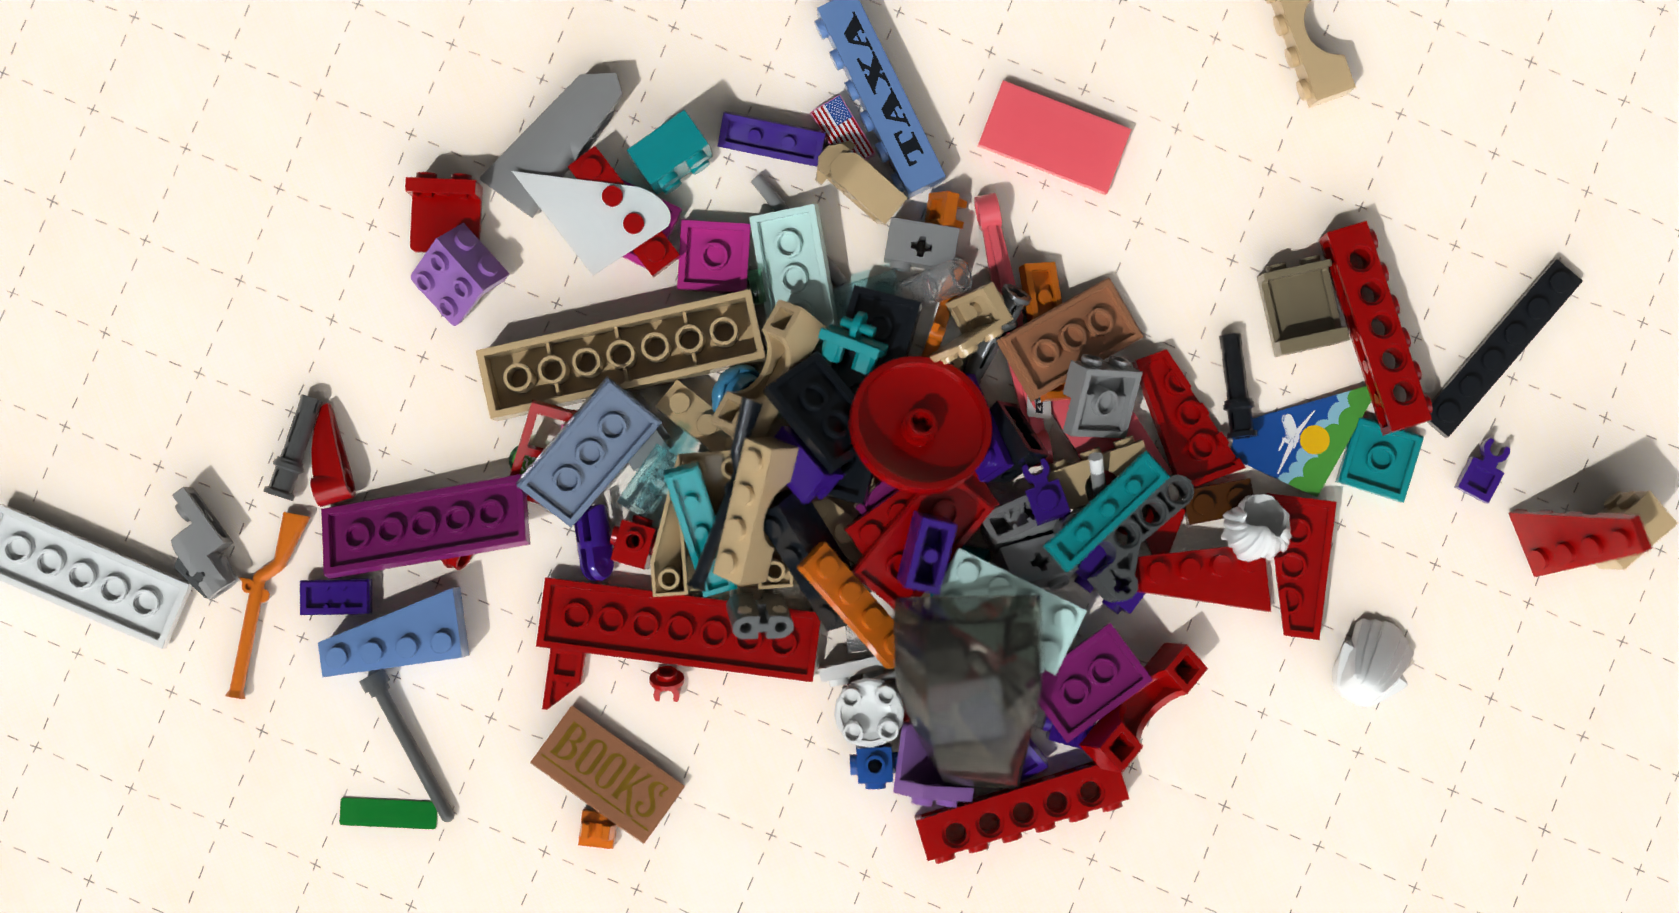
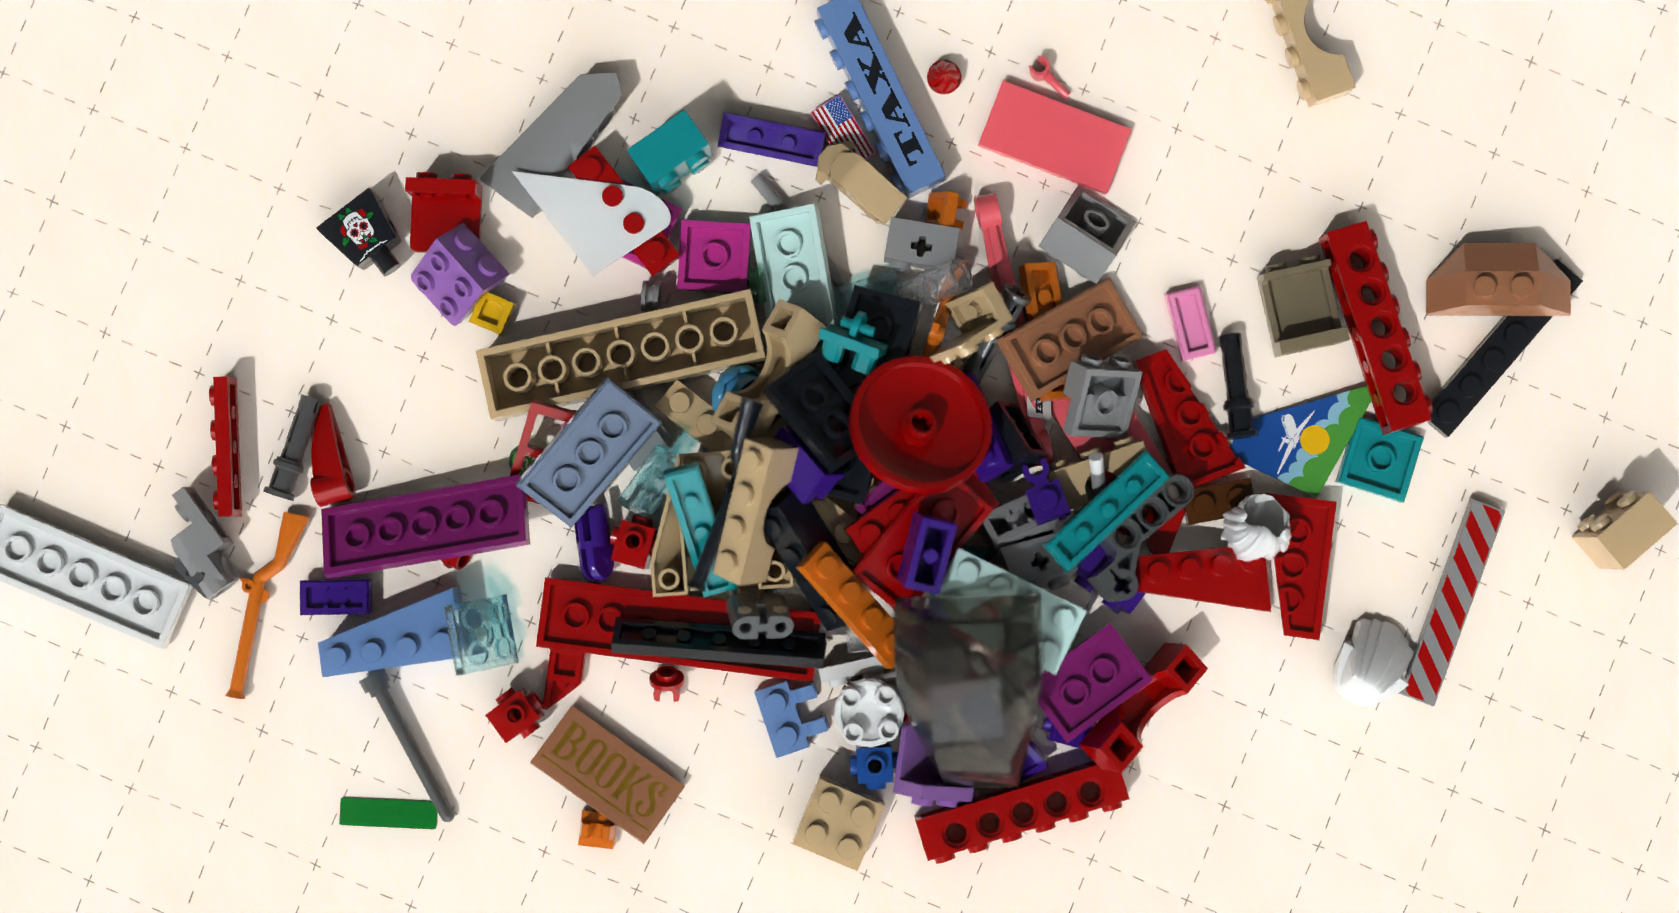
(225, 433): none -> red plate
(364, 233): none -> black torso
(481, 634): none -> clear light blue plate
(492, 313): none -> yellow plate
(504, 717): none -> red brick
(651, 296): none -> light grey bush
(715, 643): none -> black plate
(783, 719): none -> medium blue plate
(838, 822): none -> tan brick
(944, 77): none -> red plate
(1048, 77): none -> coral hand
(1087, 234): none -> light grey slope
(1190, 323): none -> bright pink tile
(1452, 601): none -> tile
(1480, 475): dark purple plate -> none
(1498, 282): none -> nougat wedge
(1576, 539): red wing -> none

